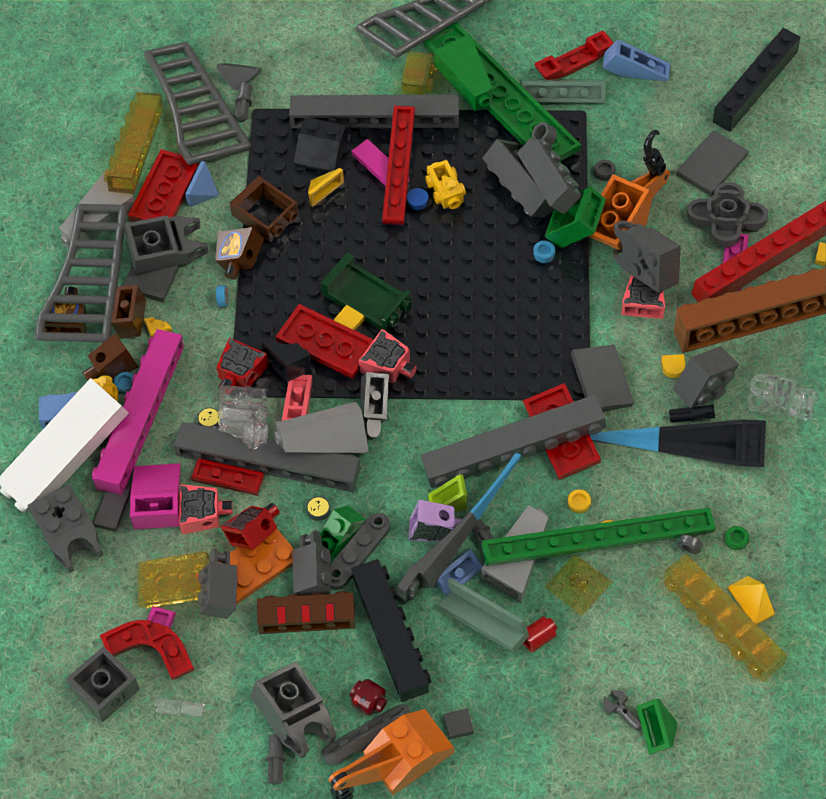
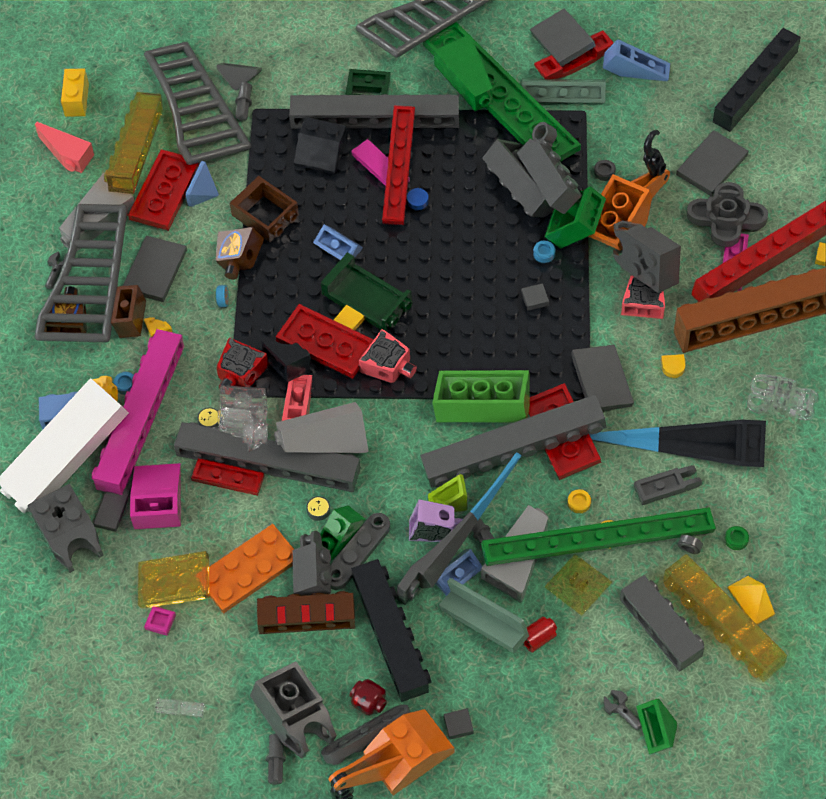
(56, 269): none -> dark grey bar
(68, 149): none -> coral slope
(74, 92): none -> yellow brick
(103, 684): dark grey brick -> none
(110, 359): reddish brown torso -> none
(152, 635): red plate -> none
(162, 242): dark grey brick -> none
(201, 508): torso -> none
(218, 586): dark grey brick -> none
(251, 526): red torso -> none
(324, 185): yellow slope -> none
(336, 243): none -> medium blue slope
(368, 81): none -> dark green plate
(374, 402): brick -> none
(418, 73): clear yellow brick -> none
(448, 190): yellow brick -> none
(482, 396): none -> bright green slope
(535, 297): none -> dark grey tile
(562, 37): none -> dark grey tile
(662, 622): none -> dark grey brick
(666, 484): none -> dark grey hinge
(693, 413): black axle -> none
(705, 377): dark grey brick -> none

